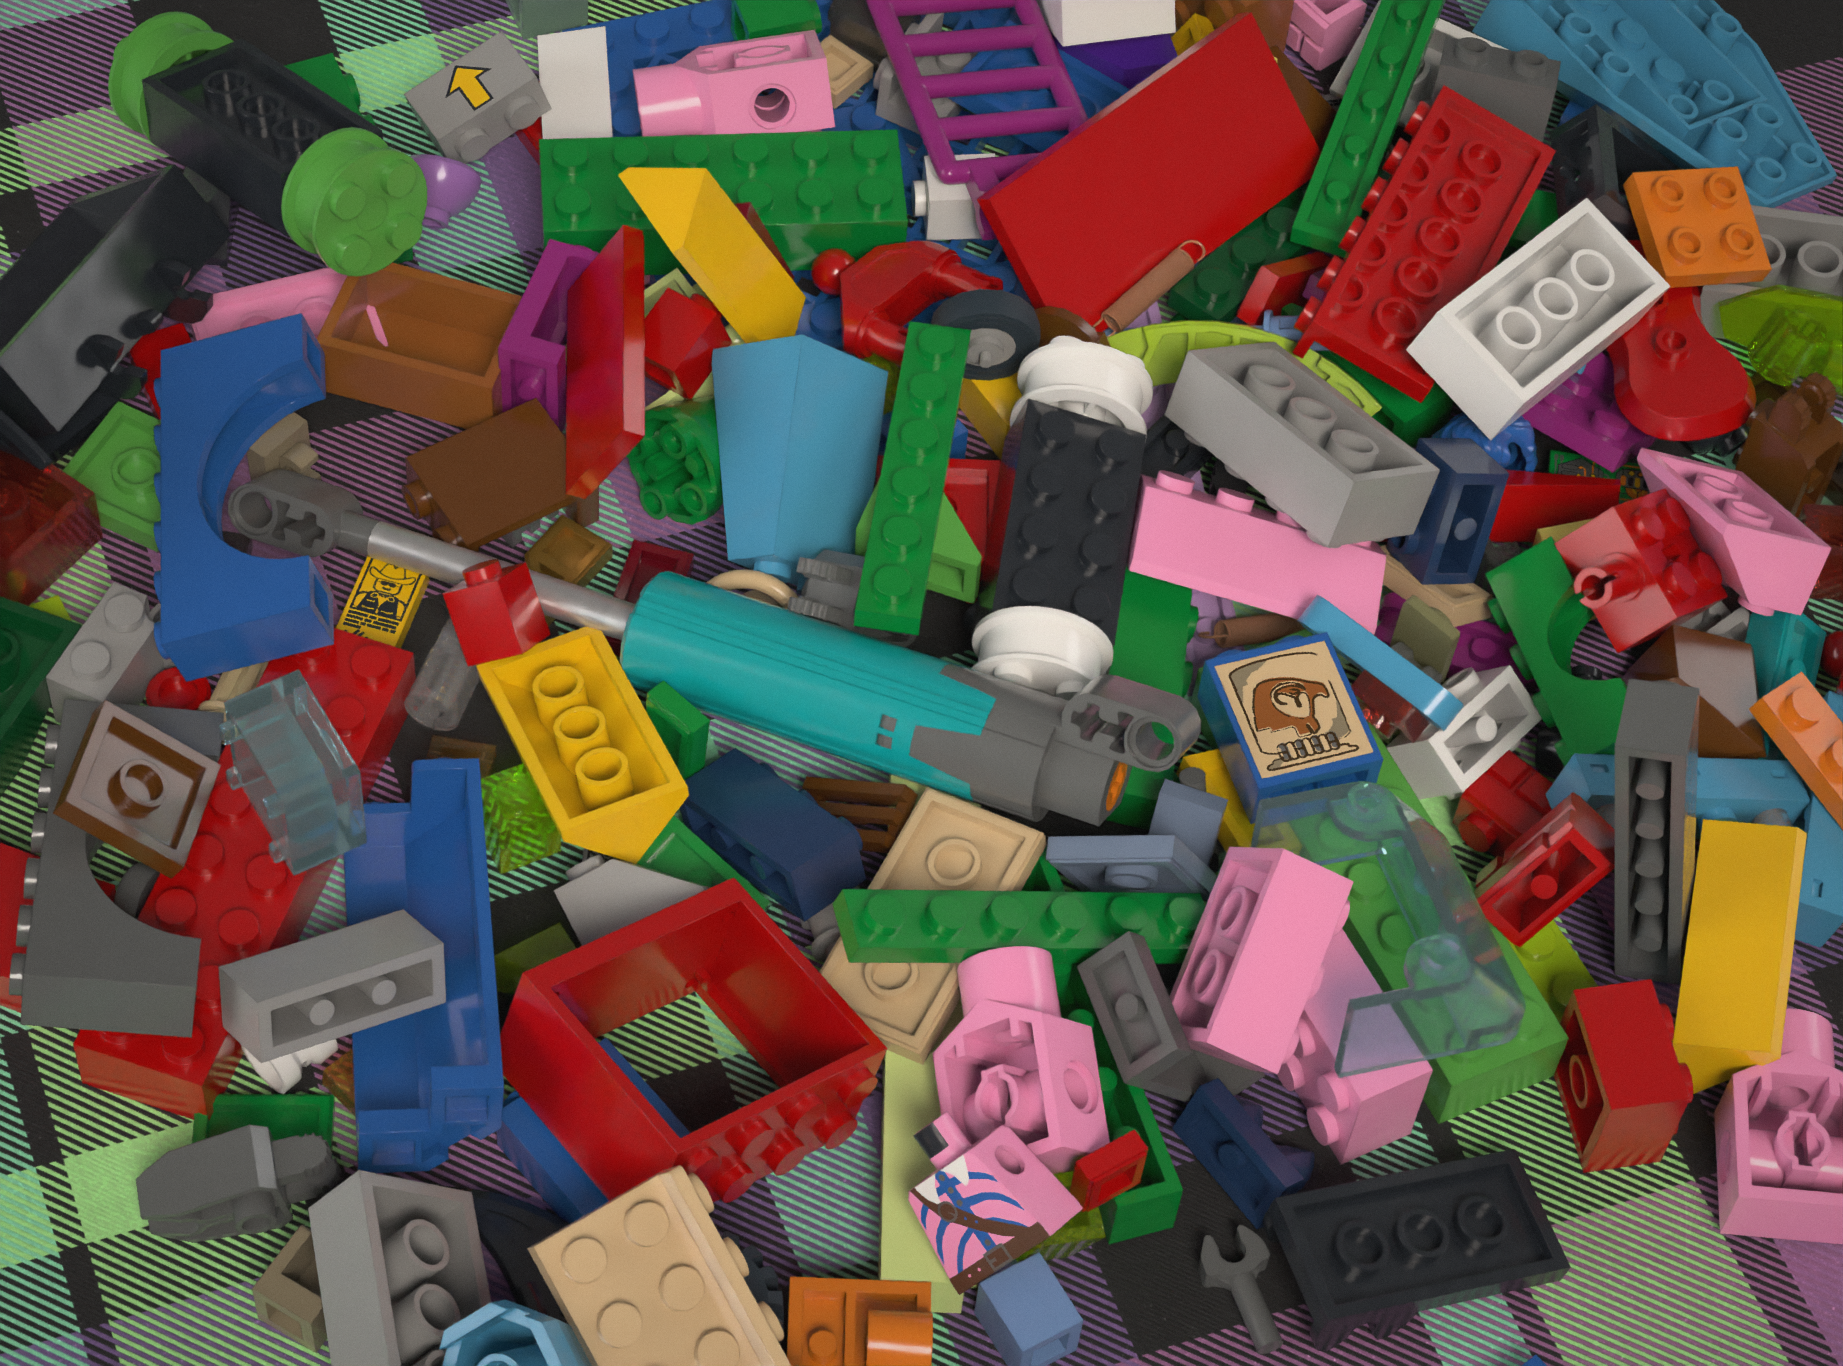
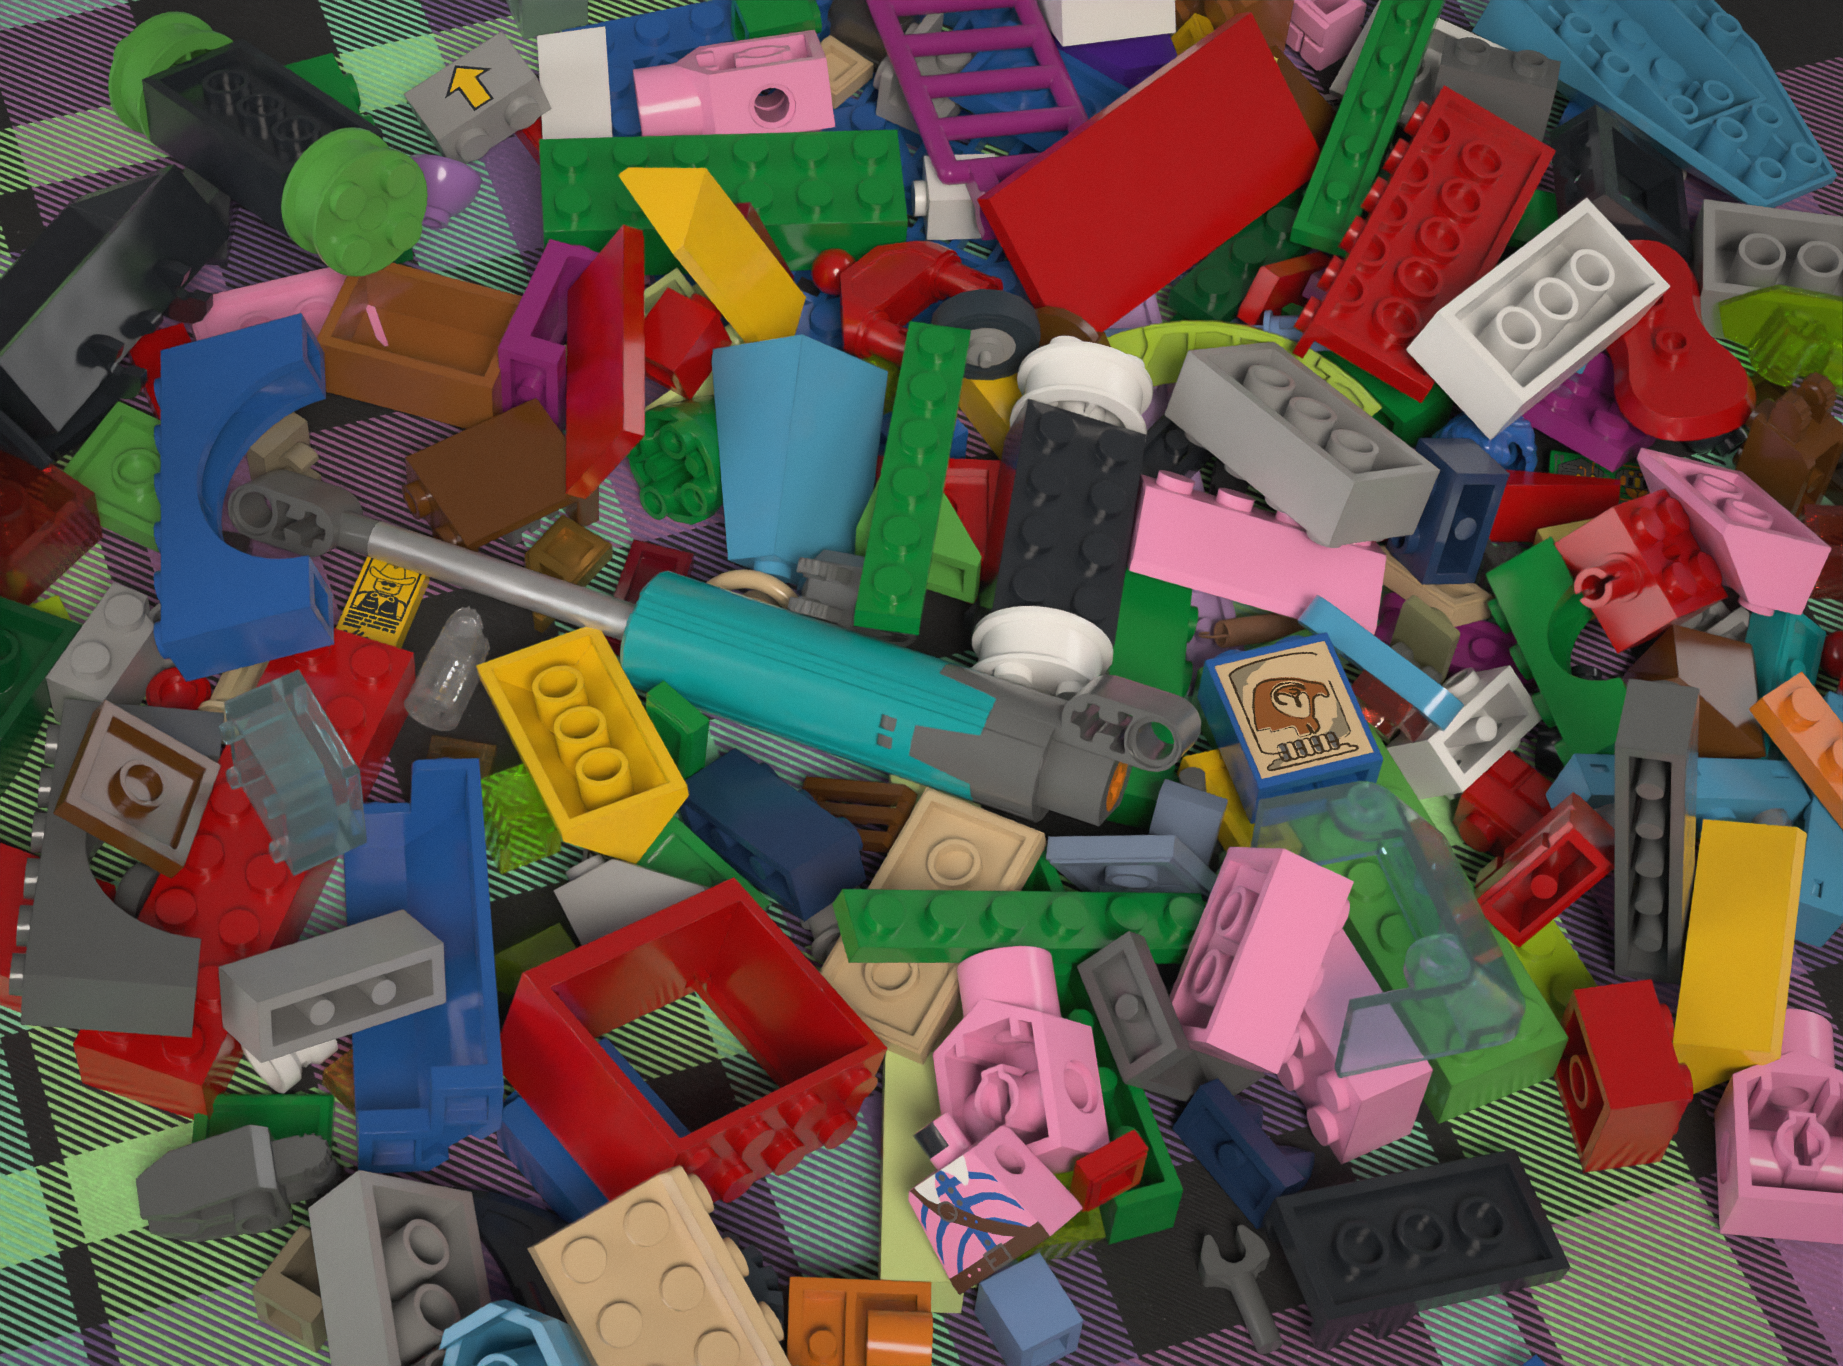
(496, 612): red brick -> none
(1149, 289): nougat piece -> none
(1697, 226): orange plate -> none

